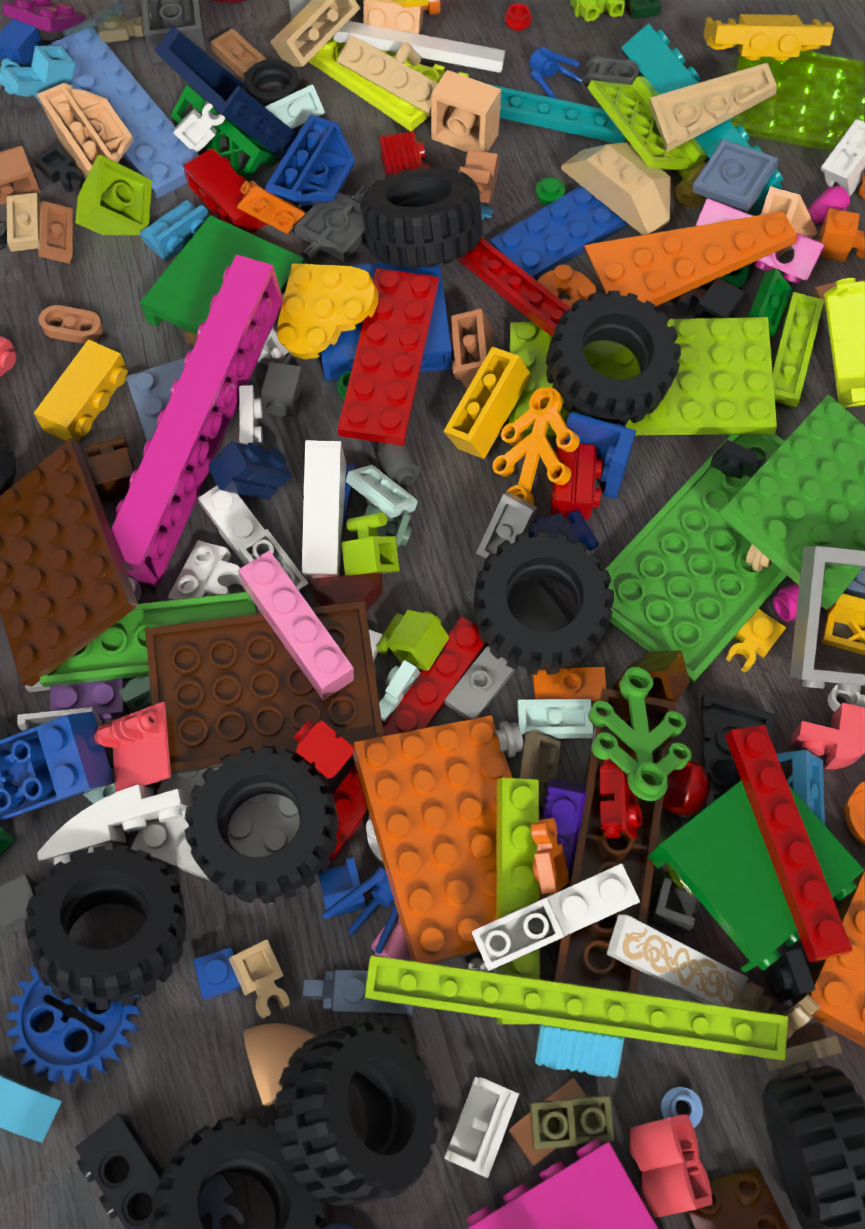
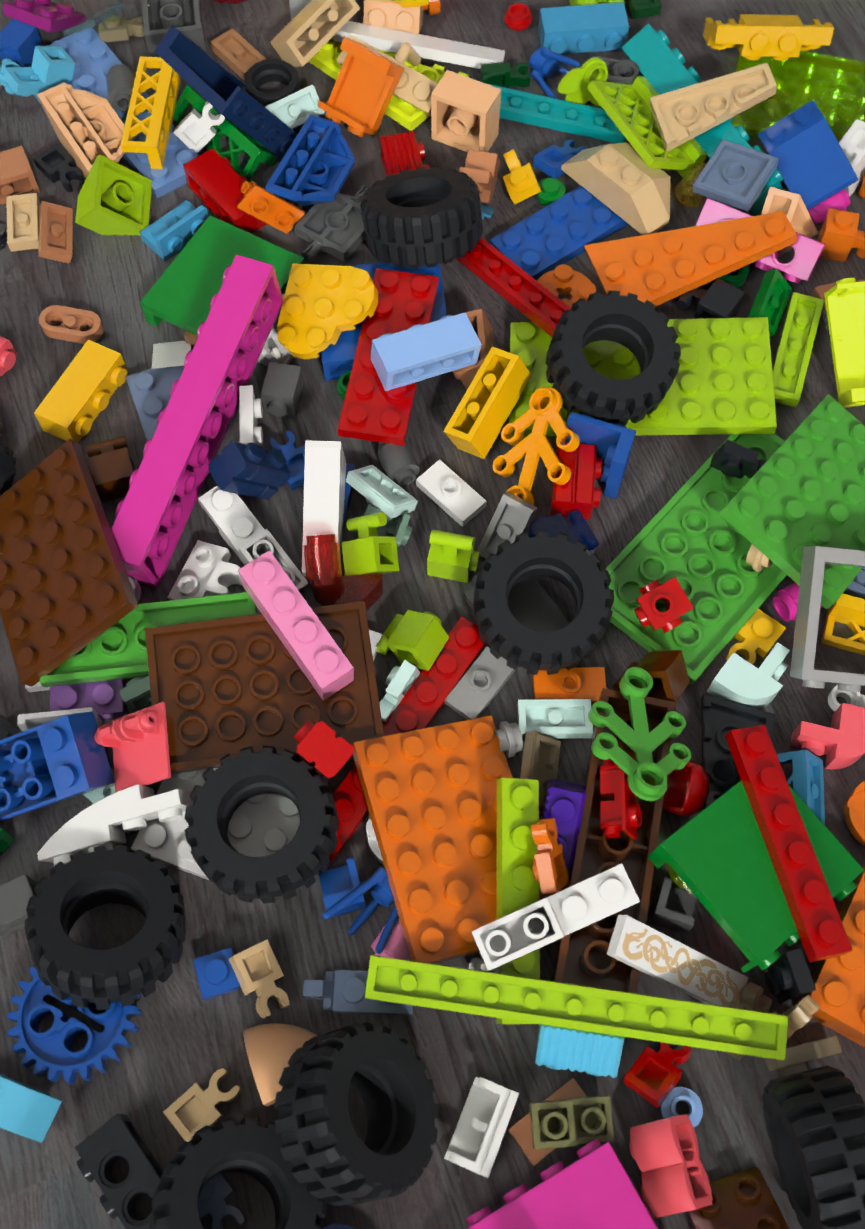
(120, 86): none -> dark grey brick
(160, 105): none -> yellow fence
(169, 354): none -> white sticker
(199, 1107): none -> tan plate
(294, 459): none -> blue plate
(322, 559): none -> clear red brick
(362, 89): none -> orange panel
(425, 351): none -> light blue brick
(451, 493): none -> white plate
(452, 556): none -> lime brick
(503, 76): none -> dark green plate
(521, 181): none -> yellow plate
(552, 158): none -> blue plate
(576, 81): none -> lime plate
(583, 28): none -> dark azure brick
(655, 1073): none -> red plate
(674, 599): none -> red brick
(747, 684): none -> light aqua brick
(808, 155): none -> blue slope

